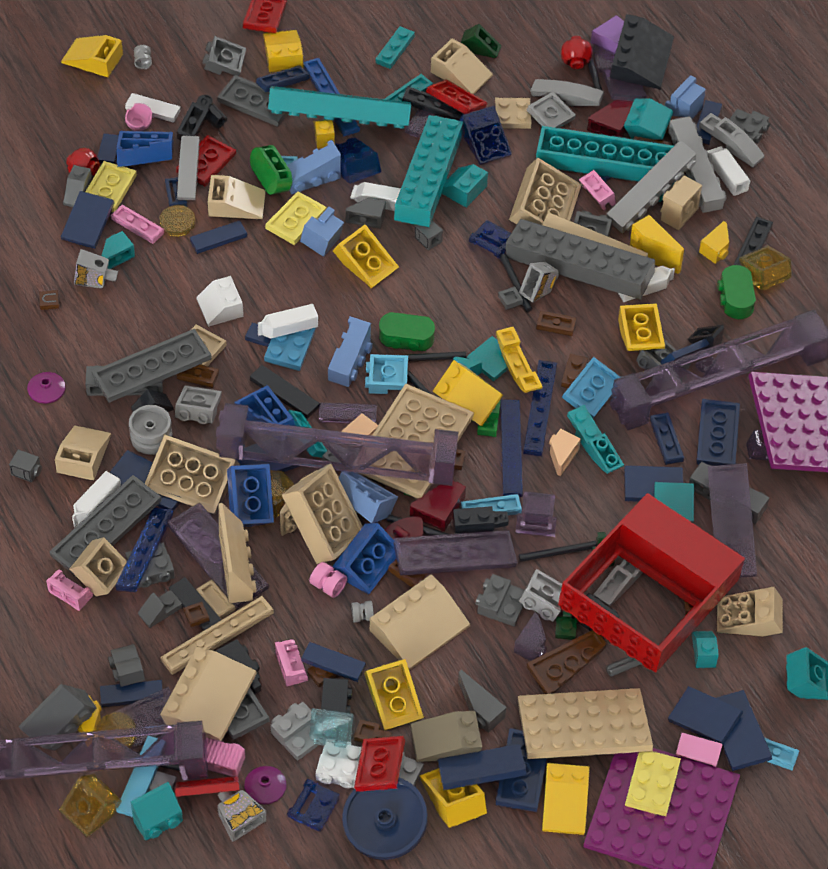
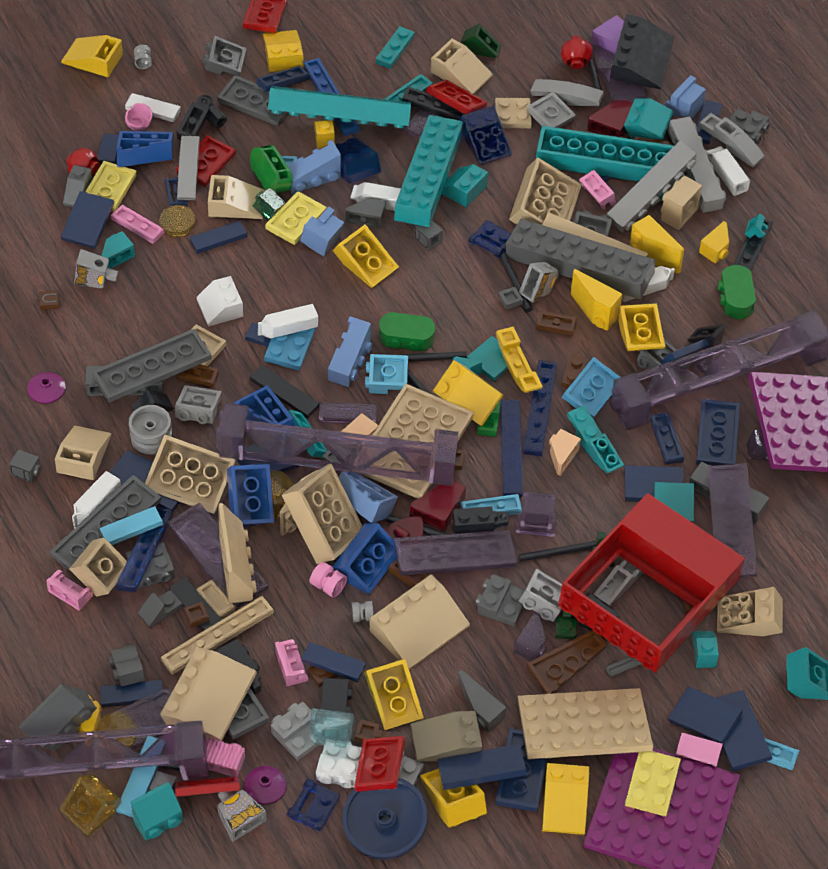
(131, 526): none -> medium azure tile
(268, 203): none -> clear green brick
(596, 300): none -> yellow slope
(756, 226): none -> teal tile
(767, 267): clear yellow slope -> none

